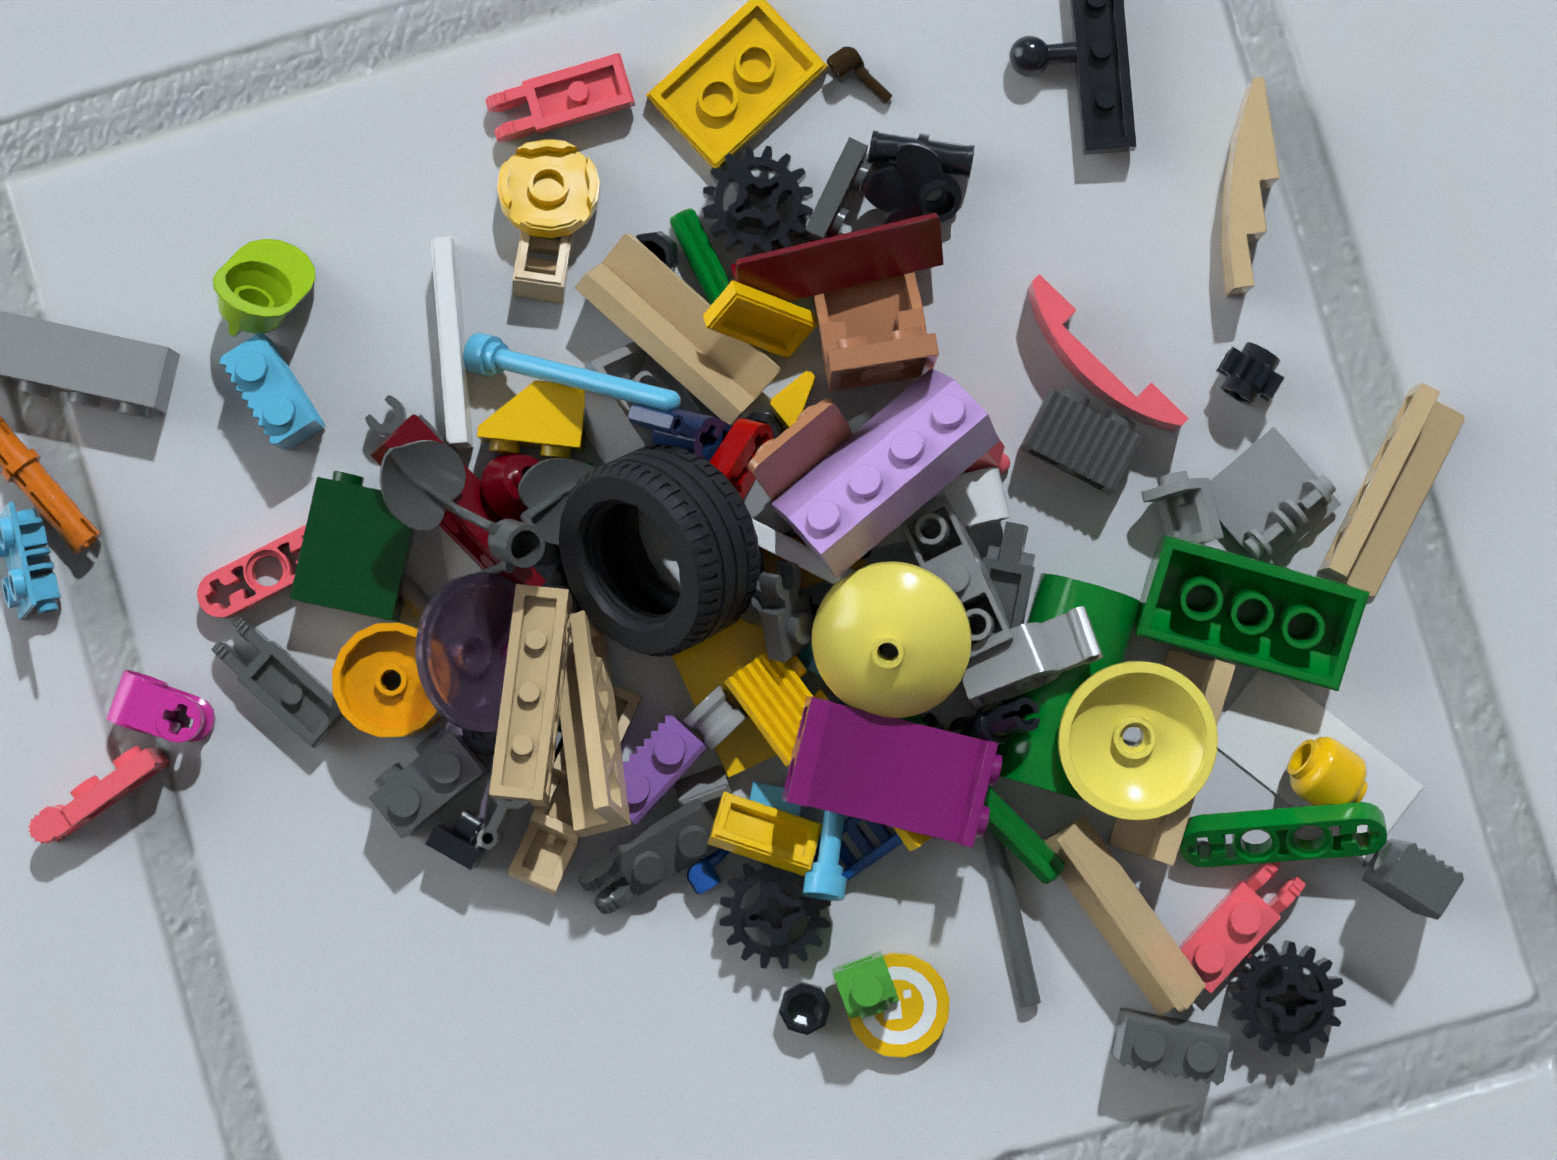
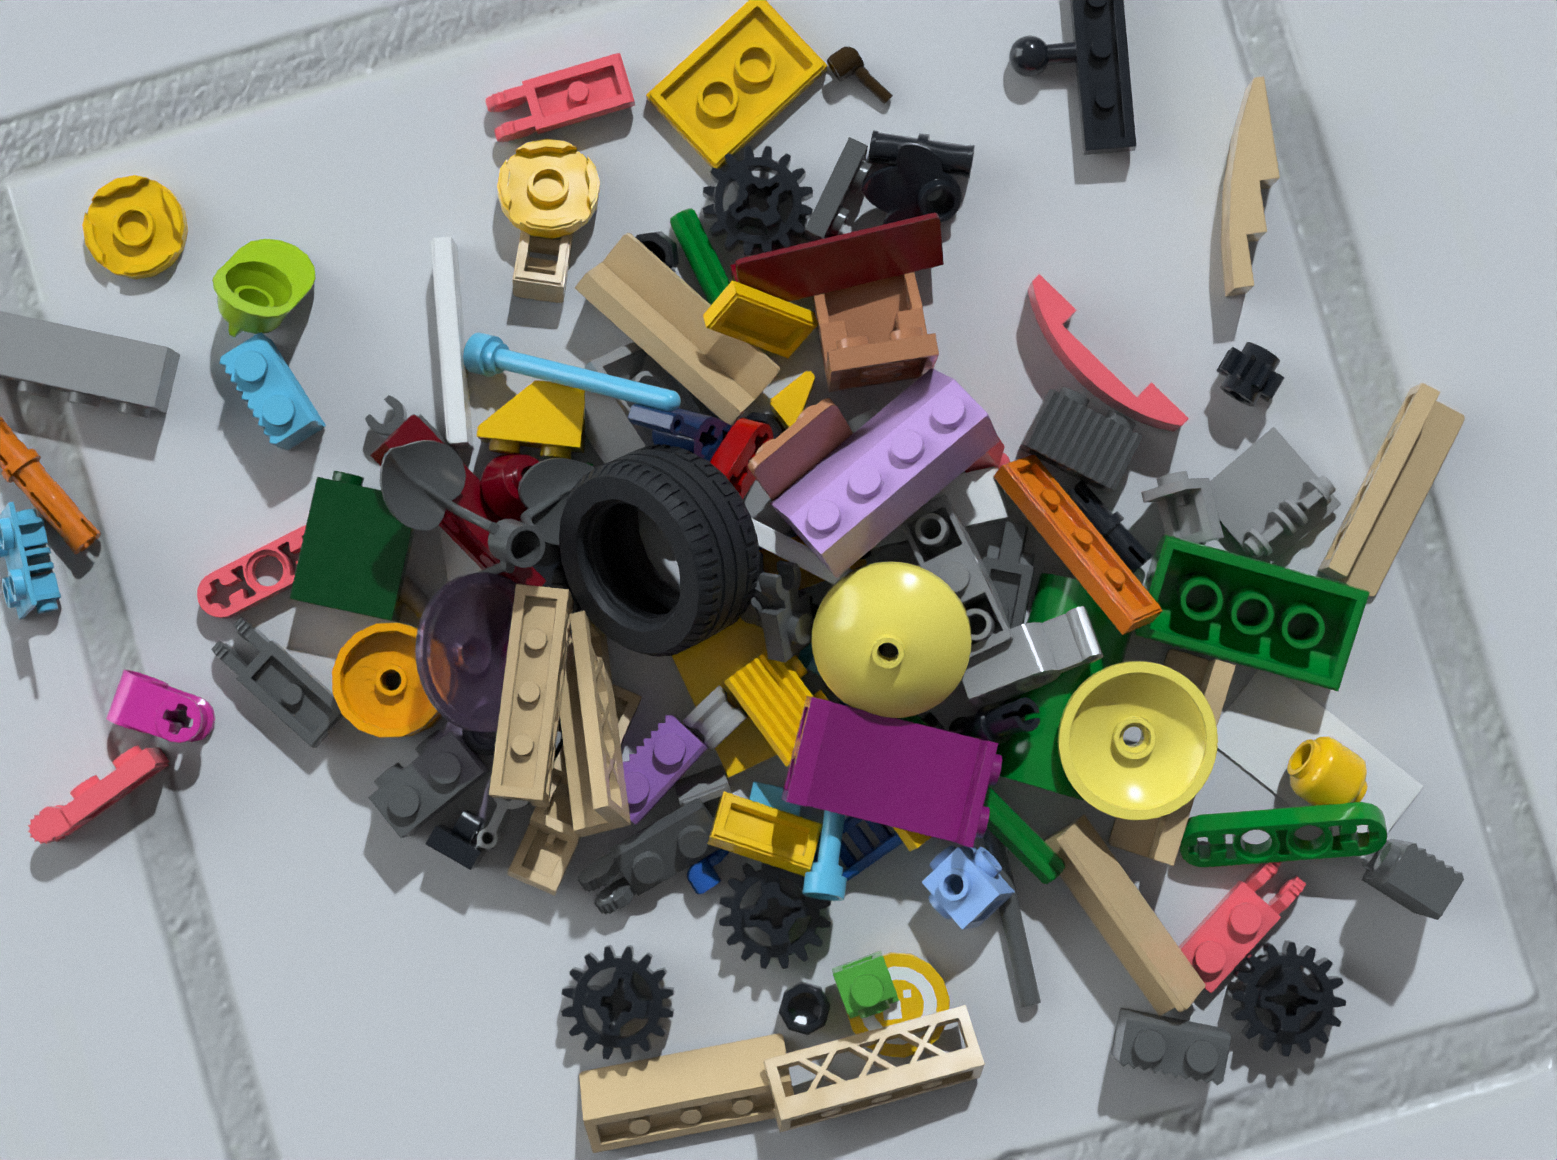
(135, 227): none -> yellow tile
(594, 998): none -> black gear
(680, 1093): none -> tan panel
(879, 1087): none -> tan fence
(966, 885): none -> light blue brick
(1078, 543): none -> orange tile
(1110, 527): none -> black pin

